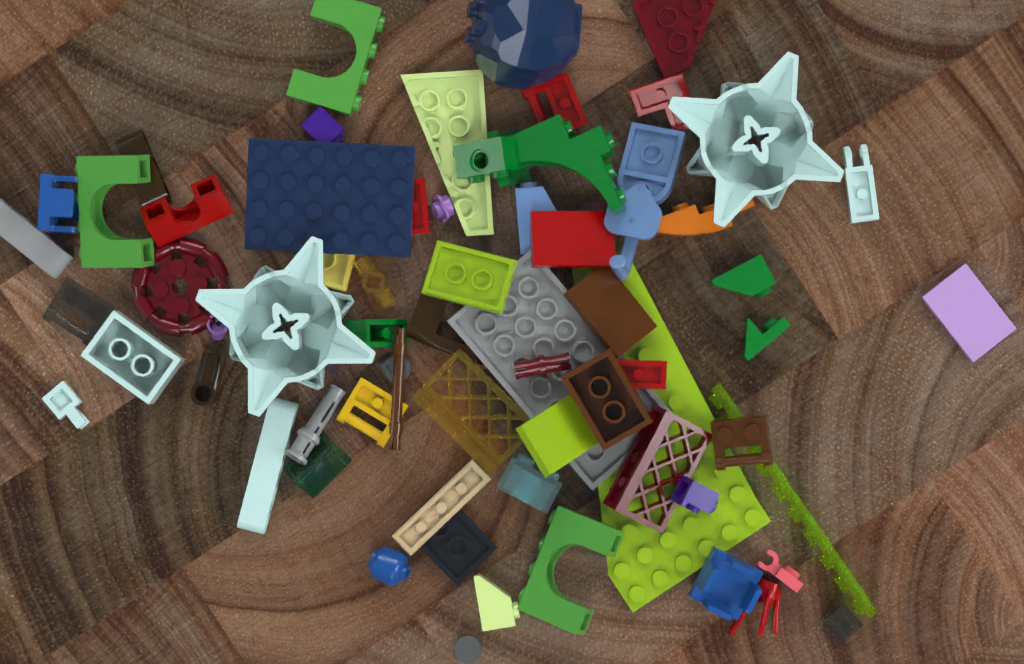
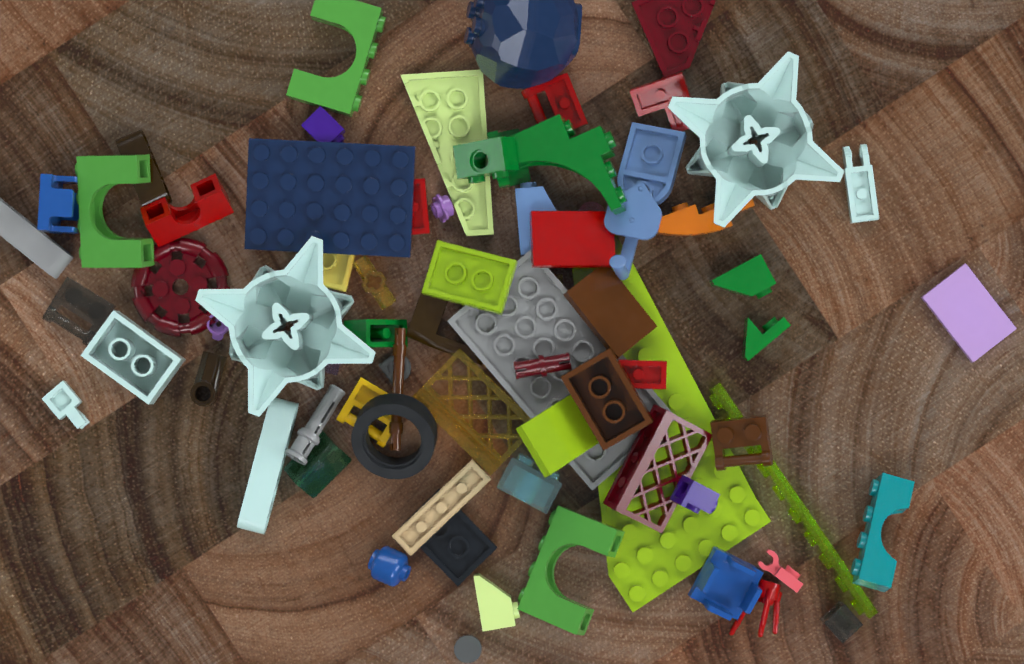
(388, 466): none -> black tyre
(874, 565): none -> teal arch

